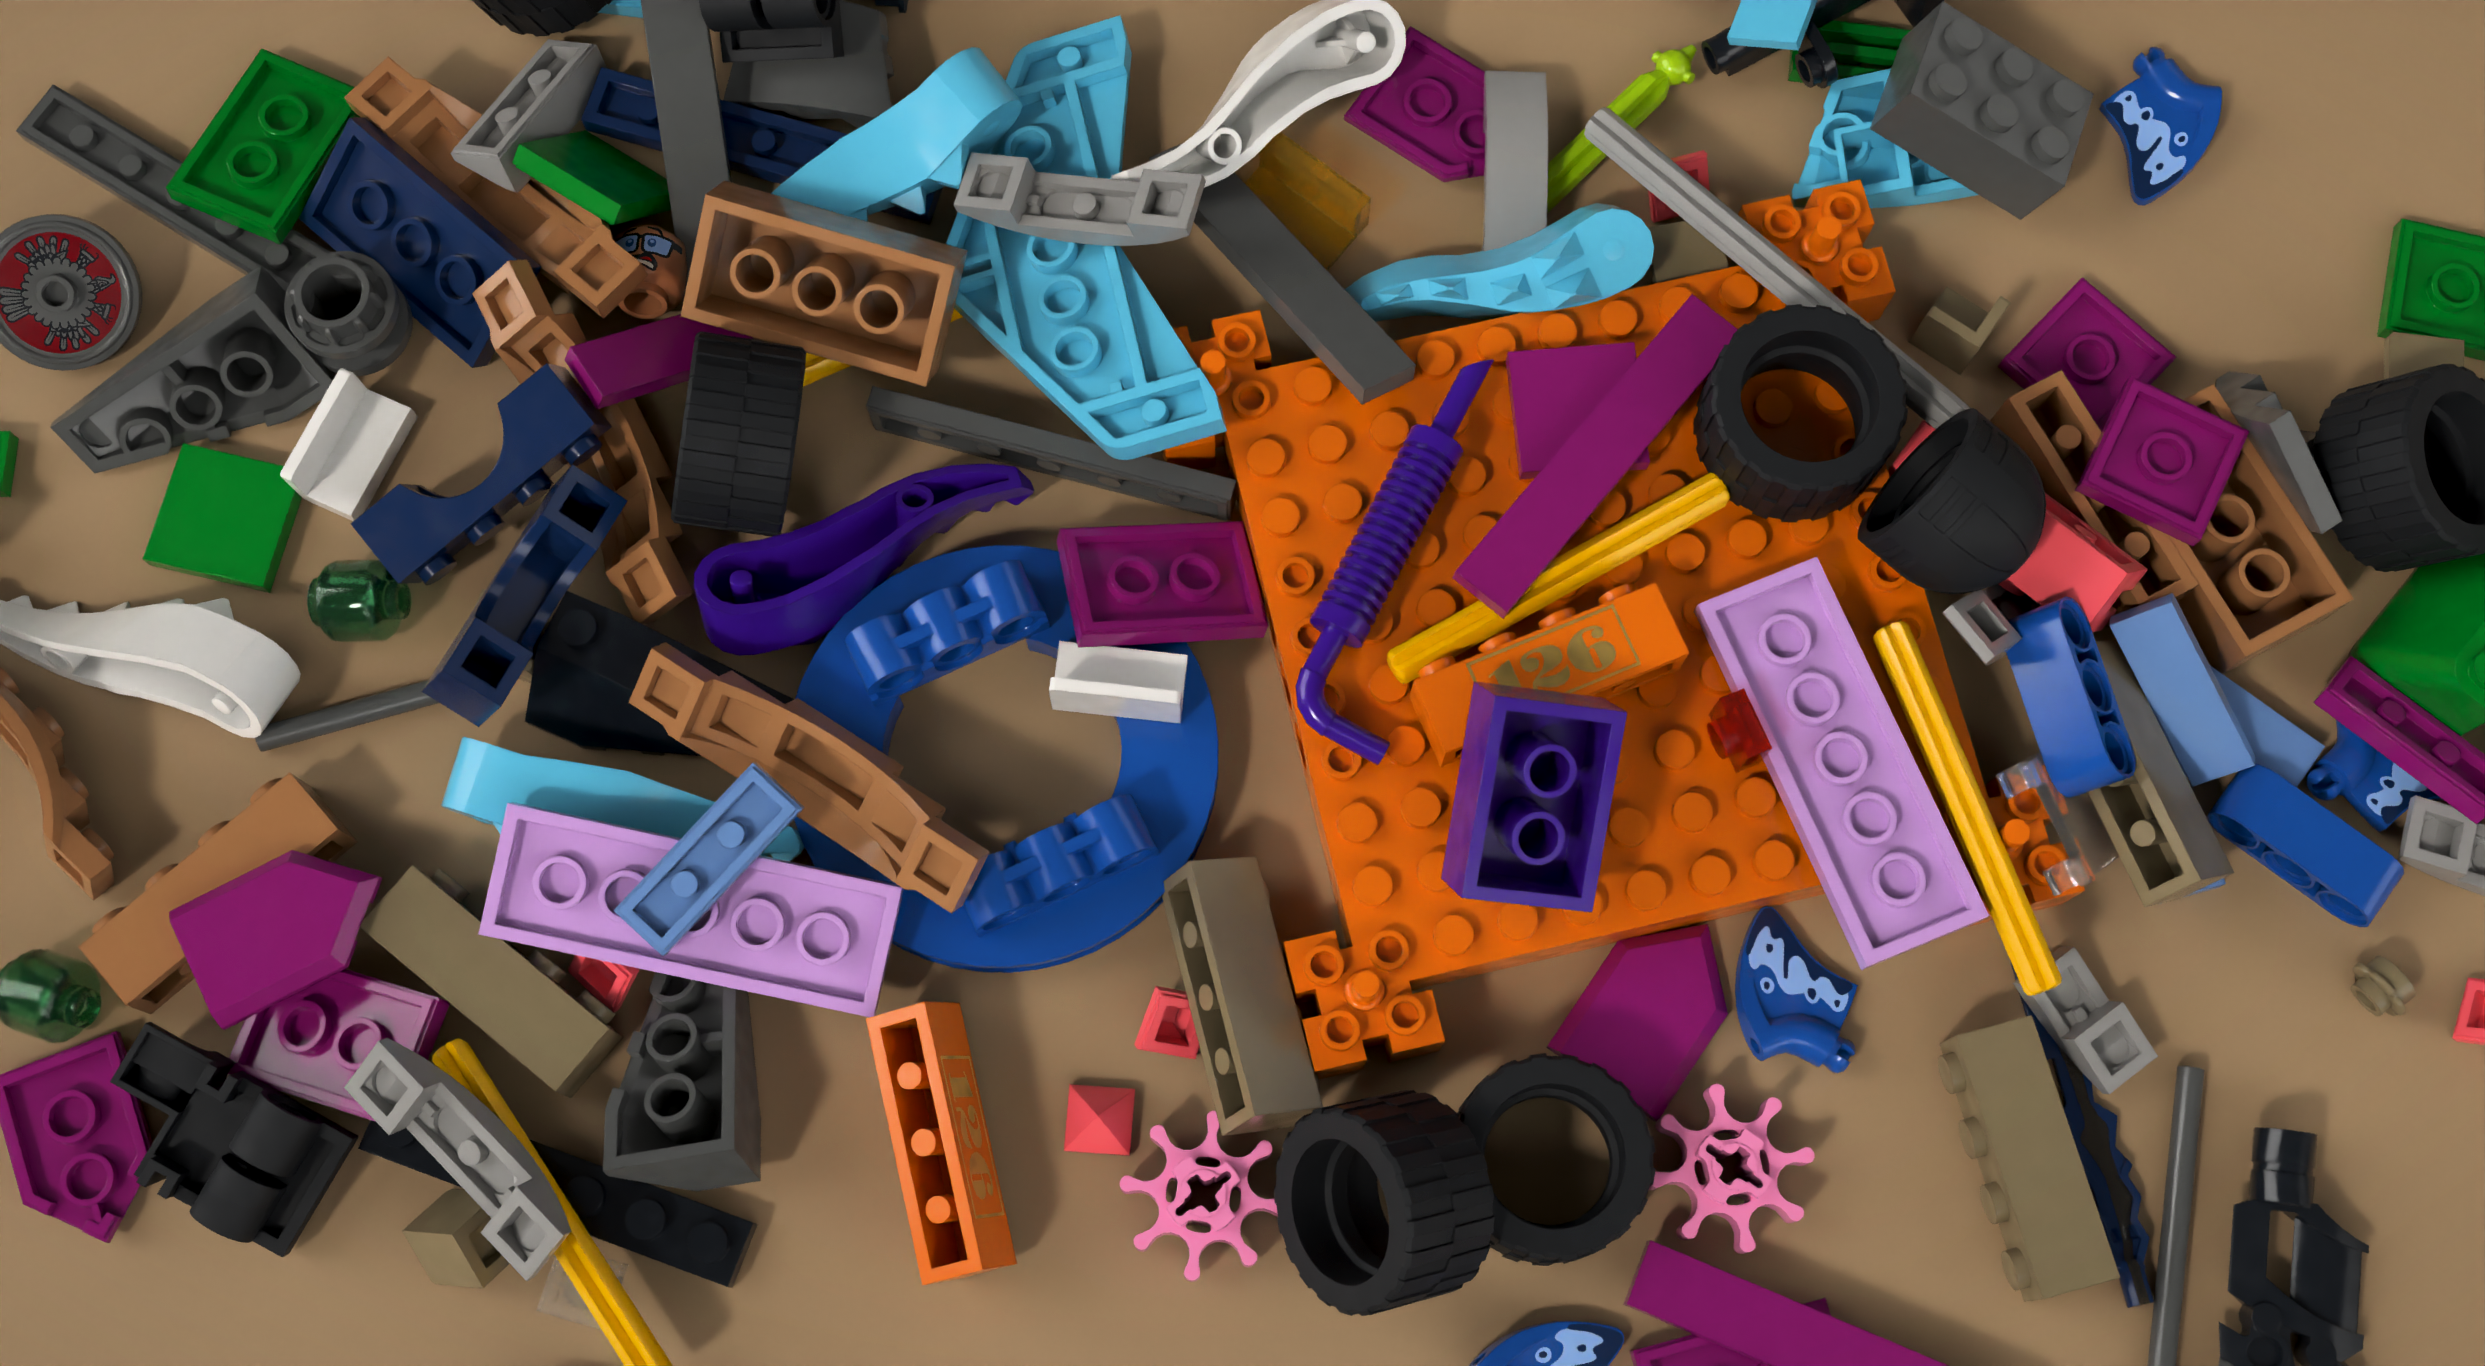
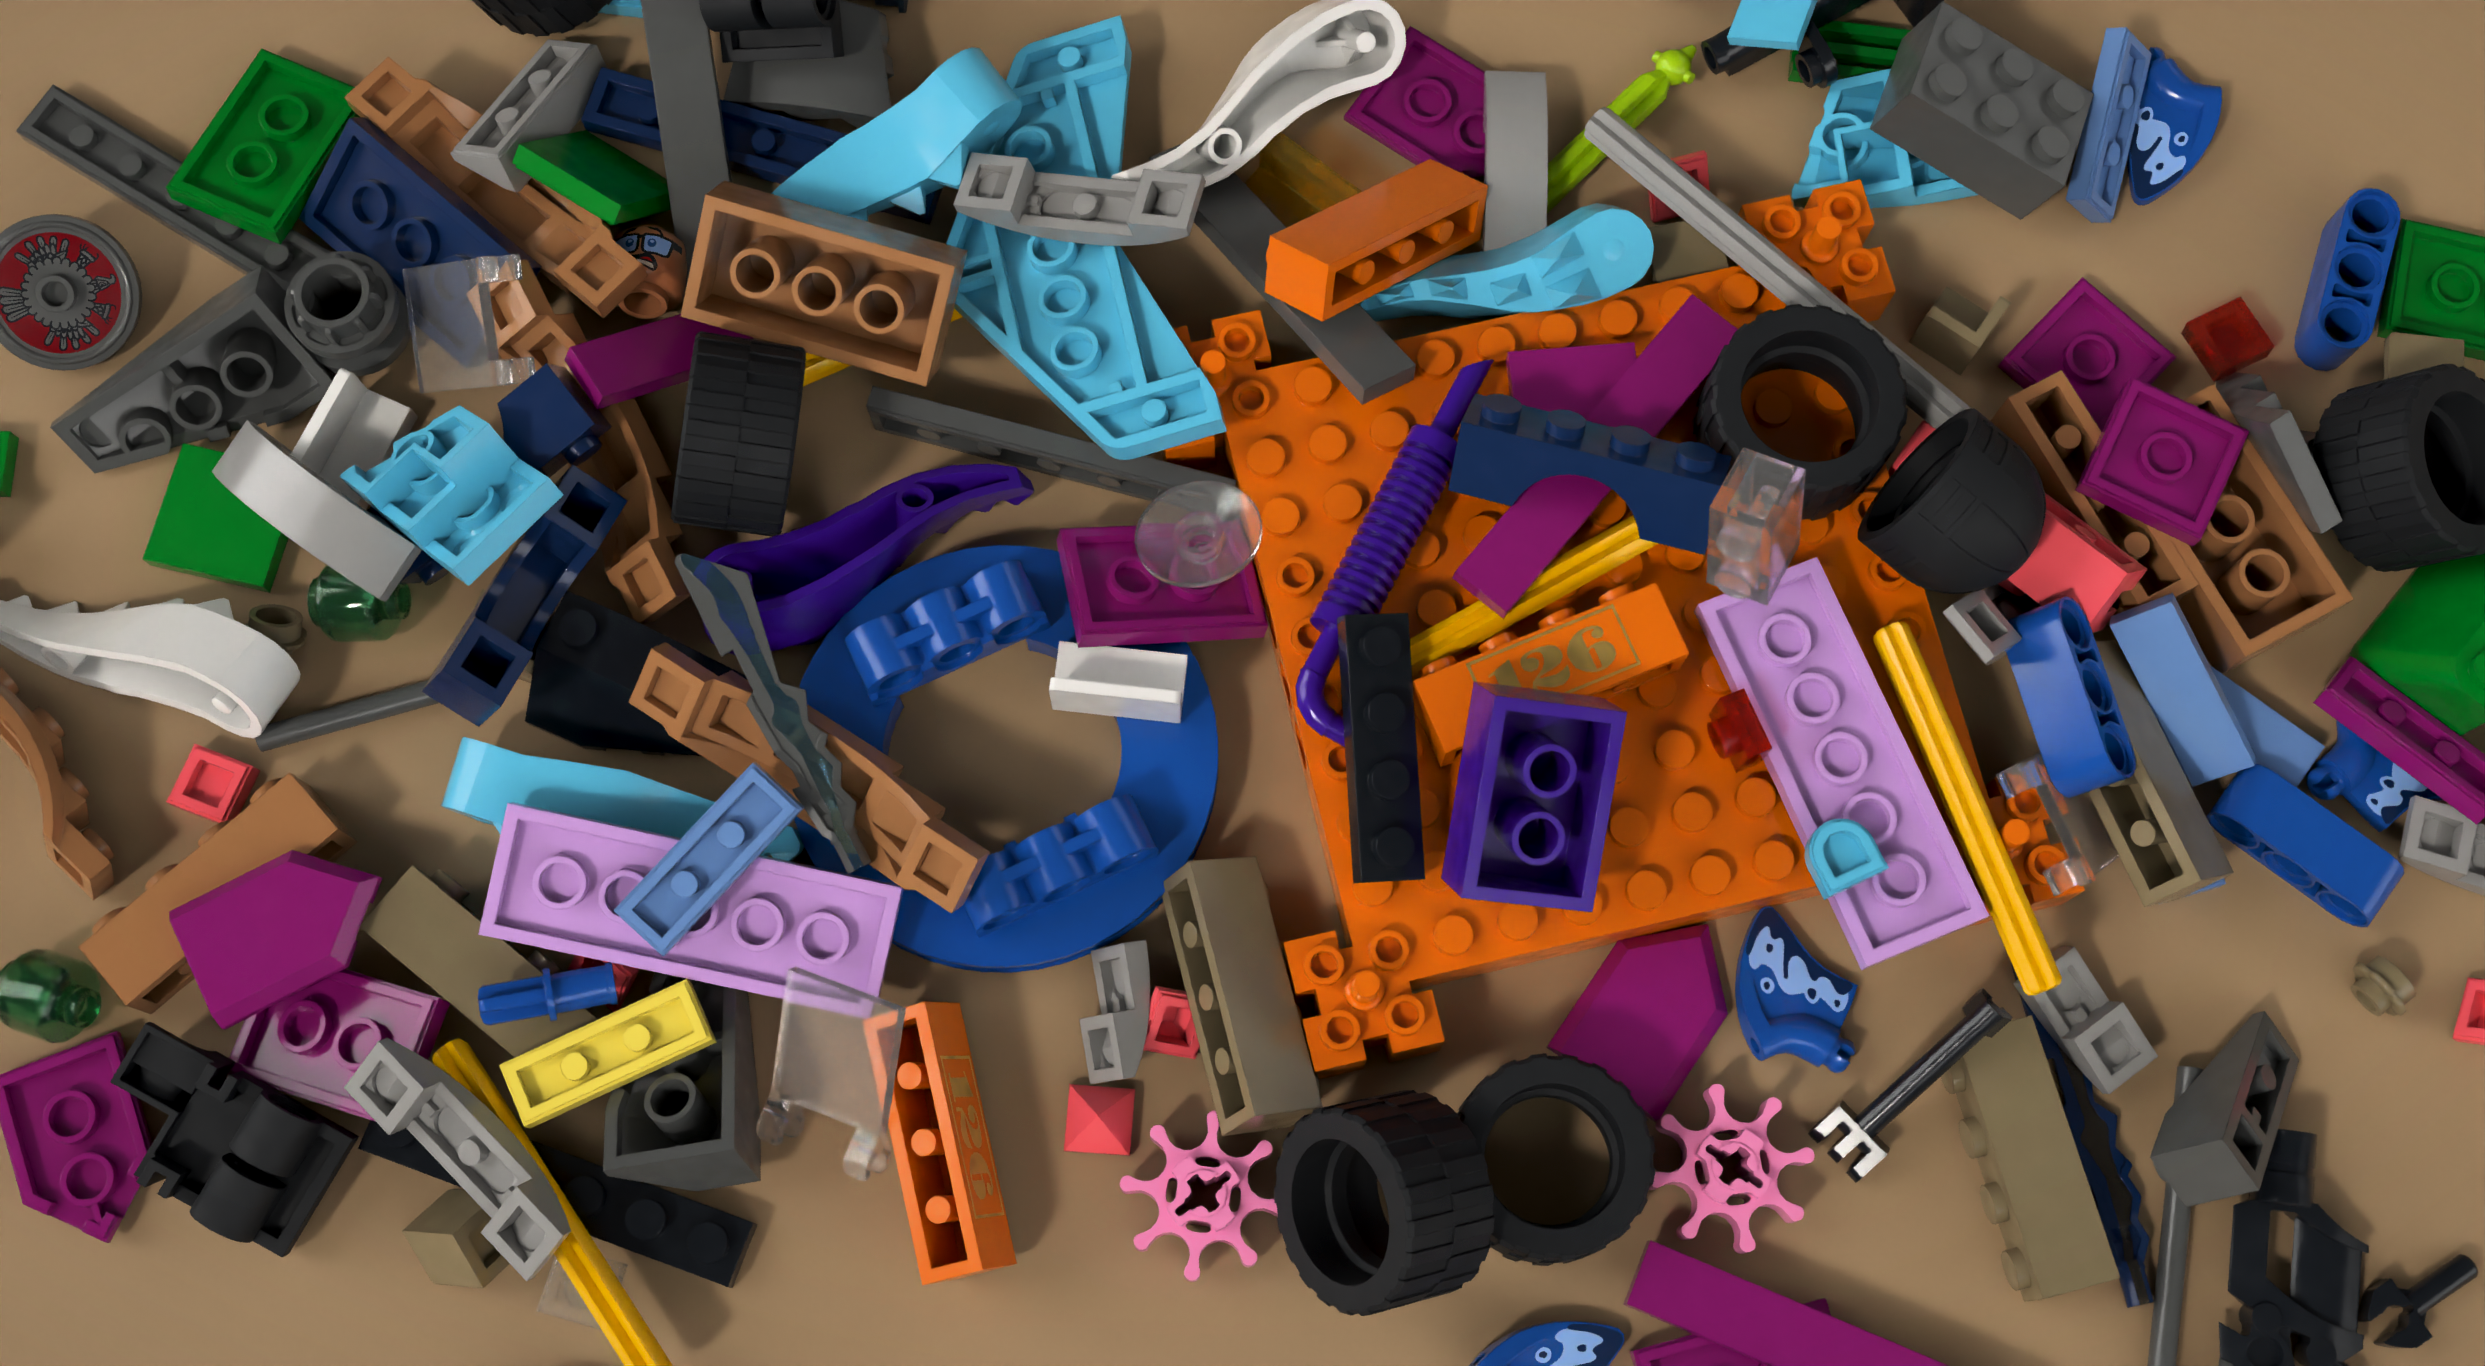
(213, 785): none -> coral tile
(279, 624): none -> dark tan plate
(314, 512): none -> light grey slope
(456, 325): none -> clear flag
(456, 492): none -> medium azure slope
(547, 994): none -> blue axle
(607, 1053): none -> light yellow tile
(780, 710): none -> dark grey sword
(836, 1059): none -> clear flag
(1118, 1035): none -> light grey slope
(1196, 516): none -> clear dish
(1374, 239): none -> orange brick
(1380, 748): none -> black plate
(1663, 482): none -> dark blue arch
(1754, 526): none -> clear brick
(1842, 856): none -> medium azure tile
(1861, 1130): none -> black hinge
(2109, 125): none -> medium blue tile
(2227, 339): none -> clear red plate
(2227, 1120): none -> dark grey slope
(2365, 261): none -> blue beam
(2414, 1301): none -> black bar

